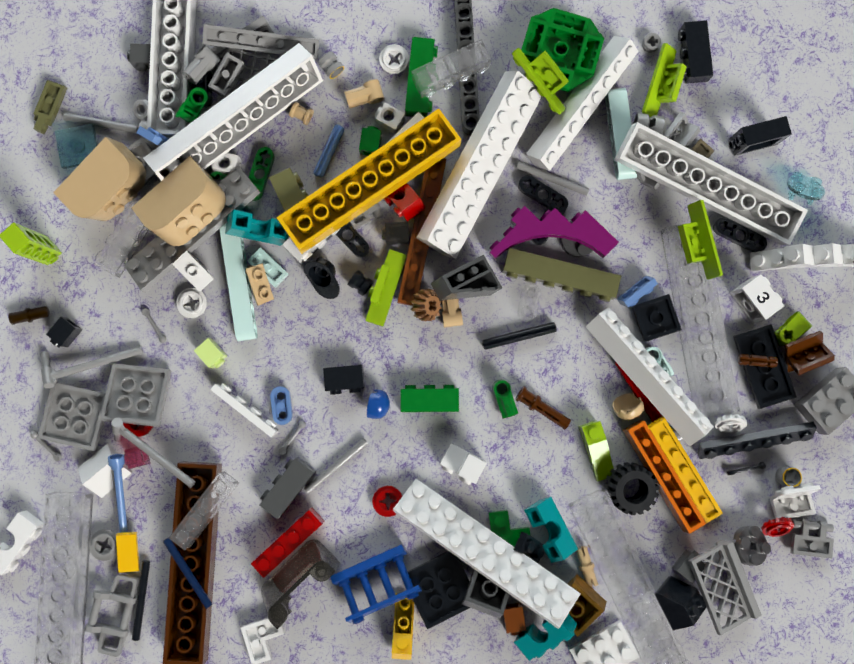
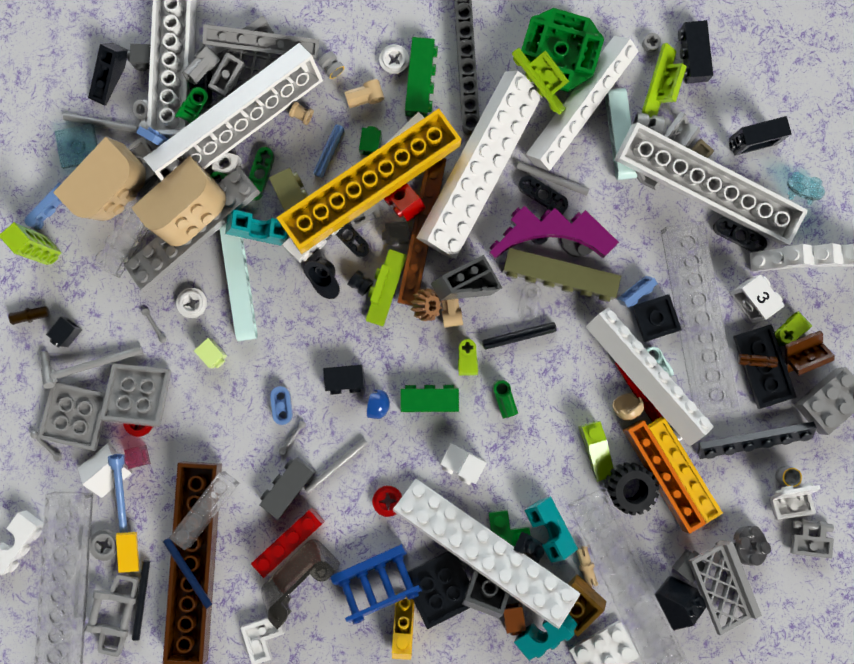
(43, 210): none -> medium blue plate
(48, 105): olive hinge -> none
(107, 71): none -> black slope
(119, 431): light grey bar -> none
(193, 270): white brick -> none
(239, 404): white plate -> none
(259, 284): tan hinge -> none
(274, 272): light aqua plate -> none
(393, 125): white brick -> none
(451, 68): clear brick -> none
(467, 361): none -> lime piece
(534, 403): reddish brown pin -> none
(699, 241): lime bracket -> none
(730, 423): white gear -> none
(761, 465): black hinge -> none
(777, 527): red gear -> none

